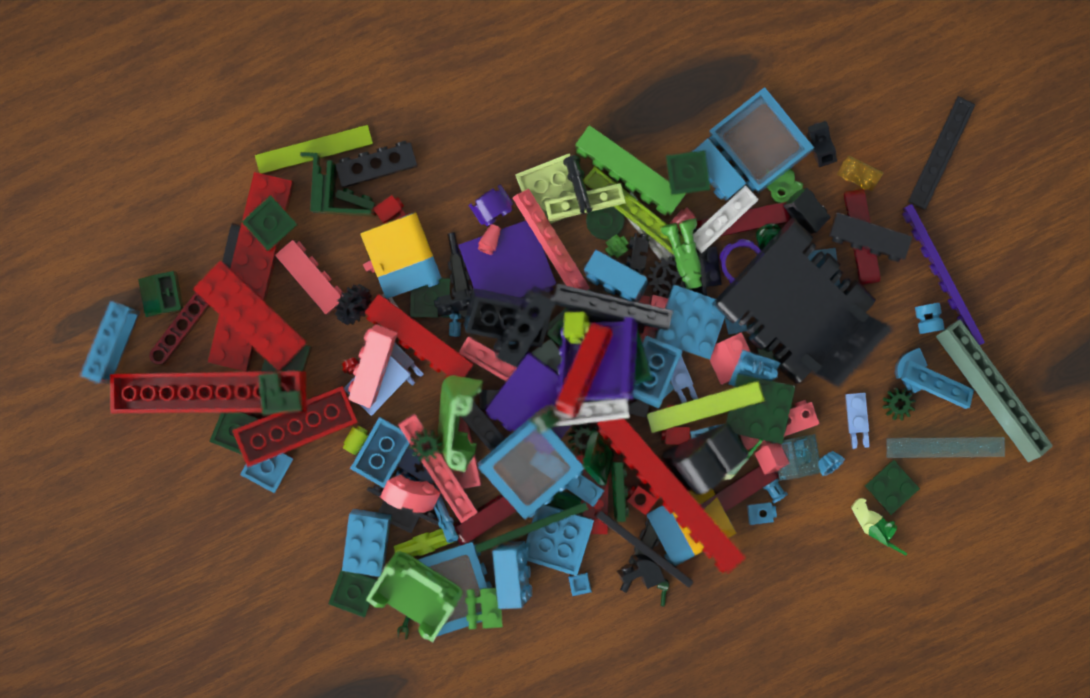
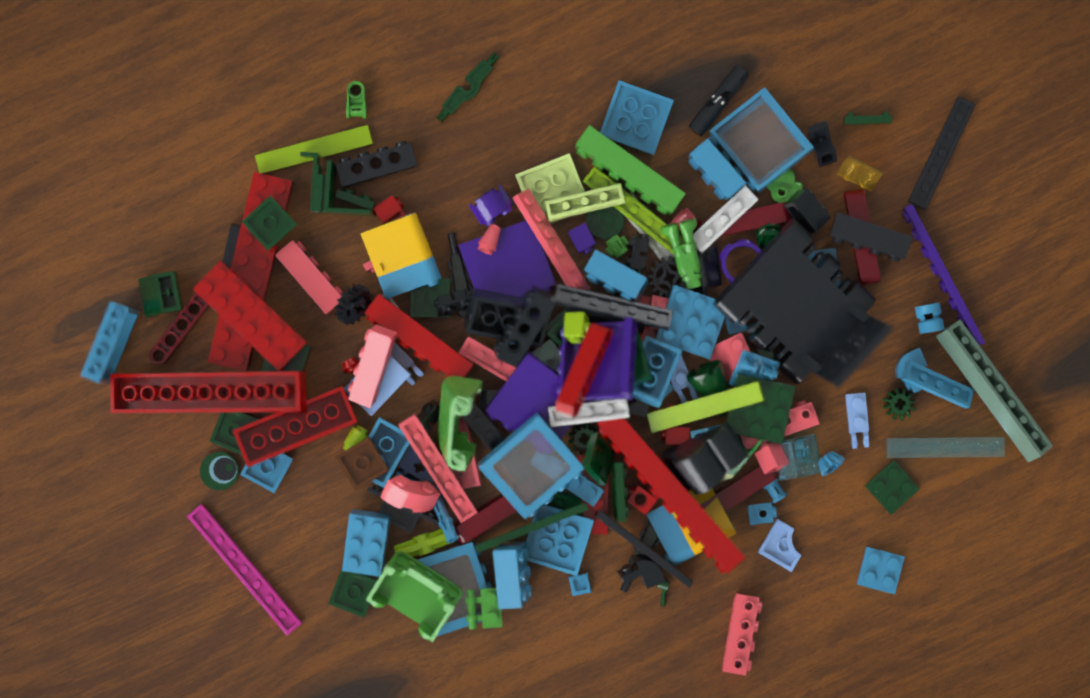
(219, 471): none -> tile
(244, 569): none -> dark pink tile
(273, 399): dark green tile -> none
(356, 102): none -> bright green piece
(362, 463): none -> reddish brown tile
(404, 628): dark green hand -> none
(423, 439): dark green gear -> none
(430, 413): none -> black hinge
(455, 326): dark azure piece -> none
(460, 95): none -> dark green piece
(545, 419): dark green wheel -> none
(576, 176): black pin -> none
(582, 239): none -> dark purple brick
(636, 117): none -> dark azure plate
(688, 172): dark green plate -> none
(709, 379): none -> dark green cone
(716, 103): none -> black piece
(740, 634): none -> coral brick
(779, 546): none -> light blue tile
(867, 120): none -> dark green piece
(875, 524): animal -> none
(880, 570): none -> dark azure plate

